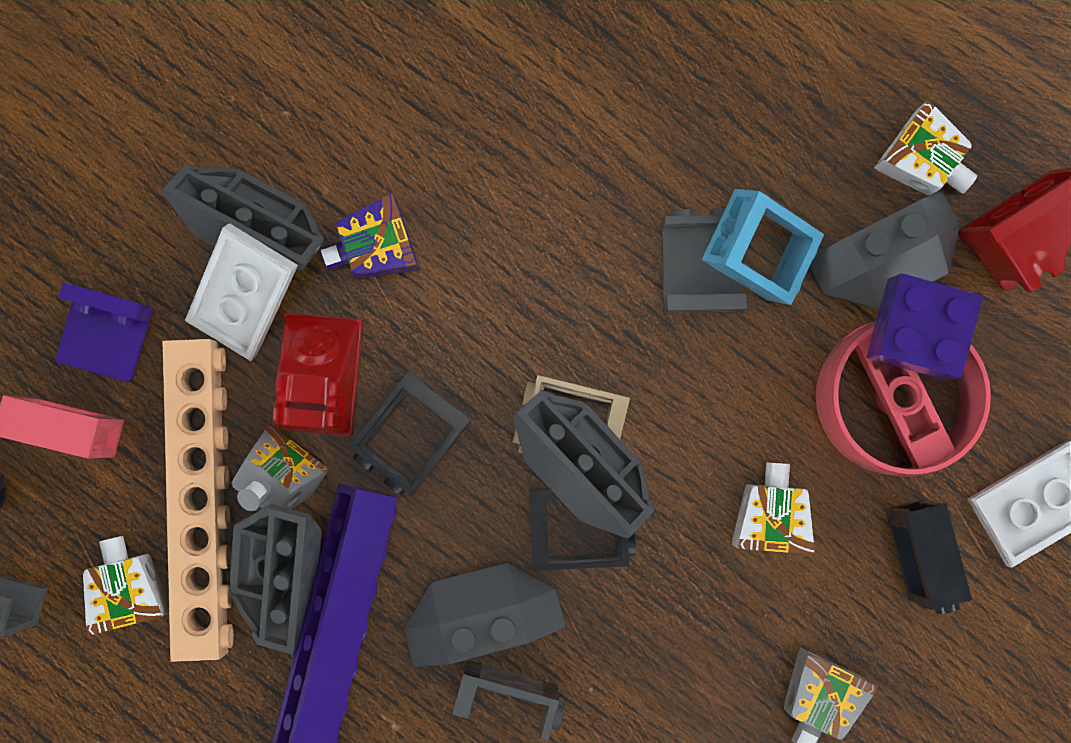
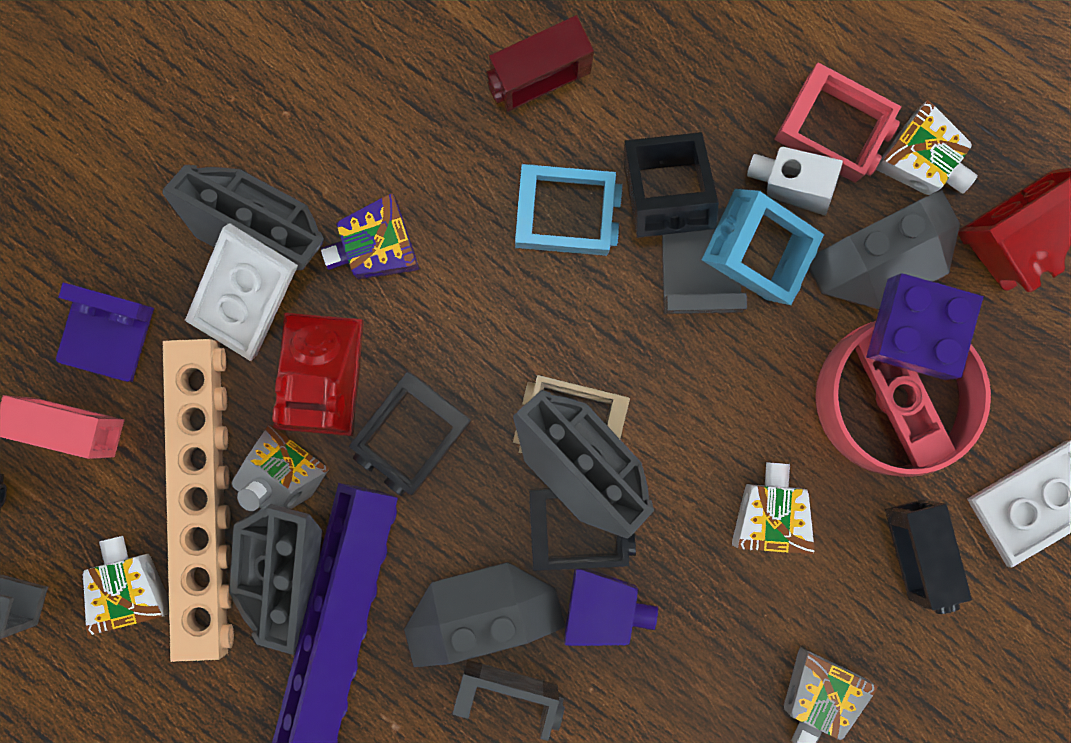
(540, 64): none -> dark red window
(604, 610): none -> dark purple torso
(611, 198): none -> medium azure window
(654, 214): none -> black window
(813, 180): none -> white torso
(856, 96): none -> coral window

